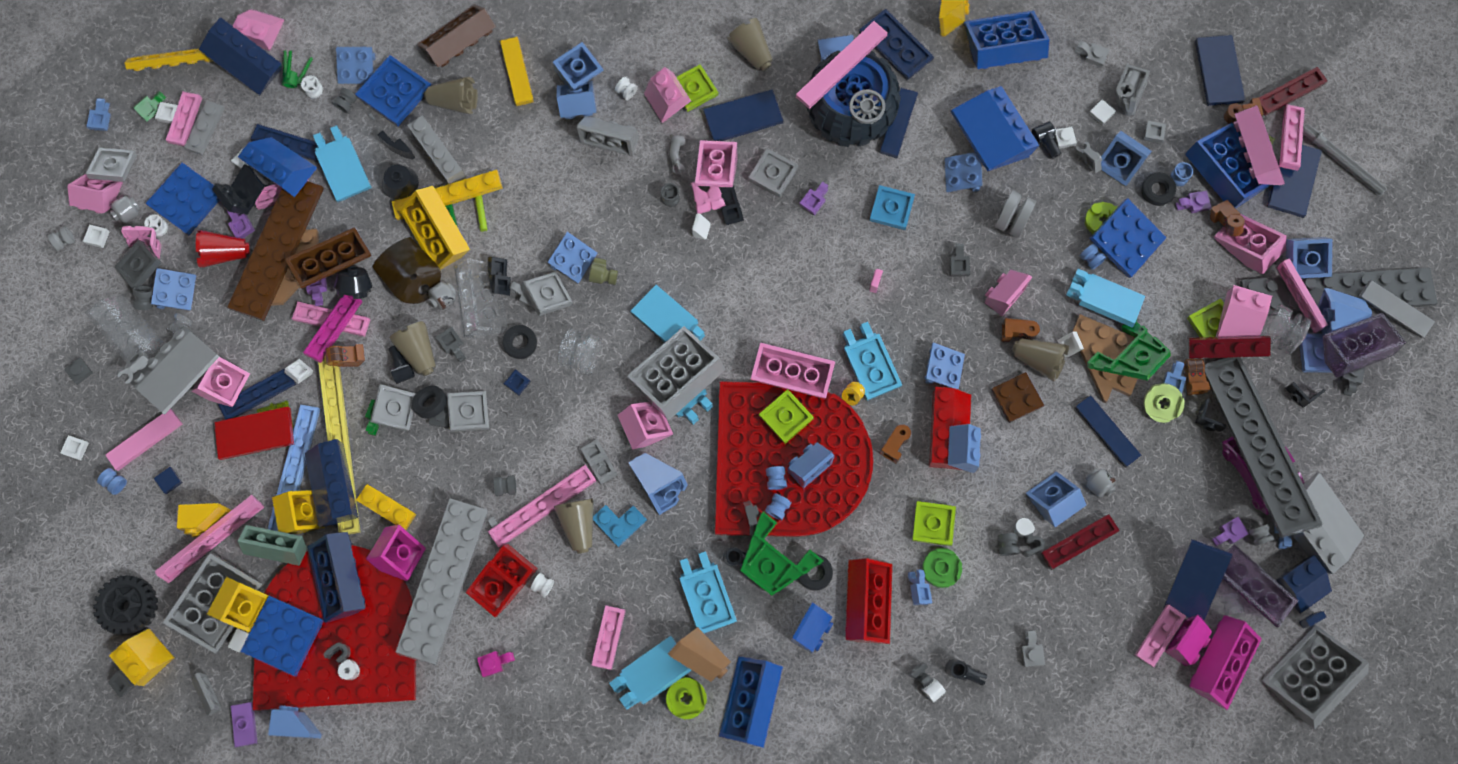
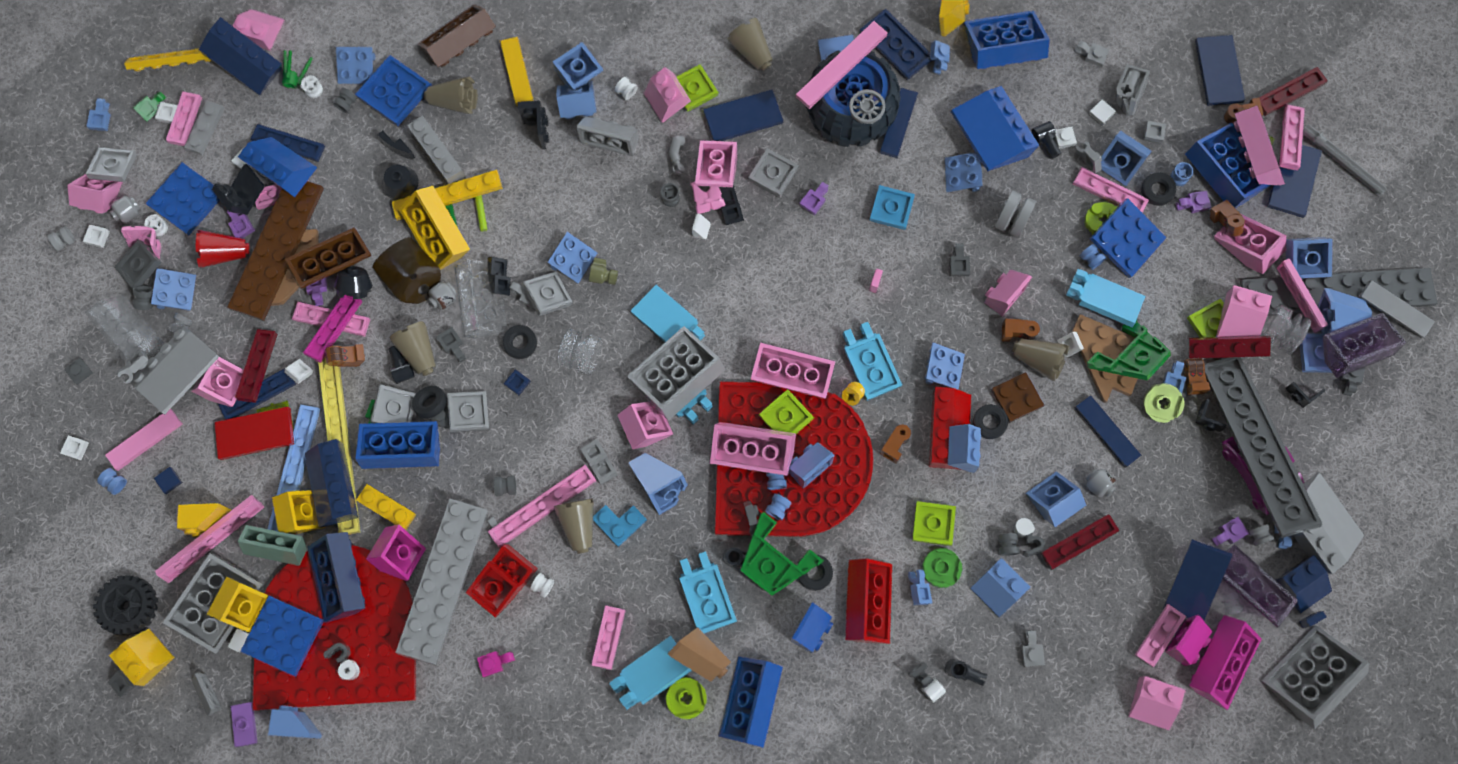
(256, 366): none -> dark red plate
(341, 165): medium azure tile -> none
(398, 445): none -> blue slope
(532, 114): none -> black bracket
(752, 448): none -> bright pink slope
(940, 55): none -> medium blue plate
(996, 411): none -> black tyre
(1000, 587): none -> medium blue slope
(1107, 189): none -> bright pink tile
(1156, 702): none -> bright pink slope

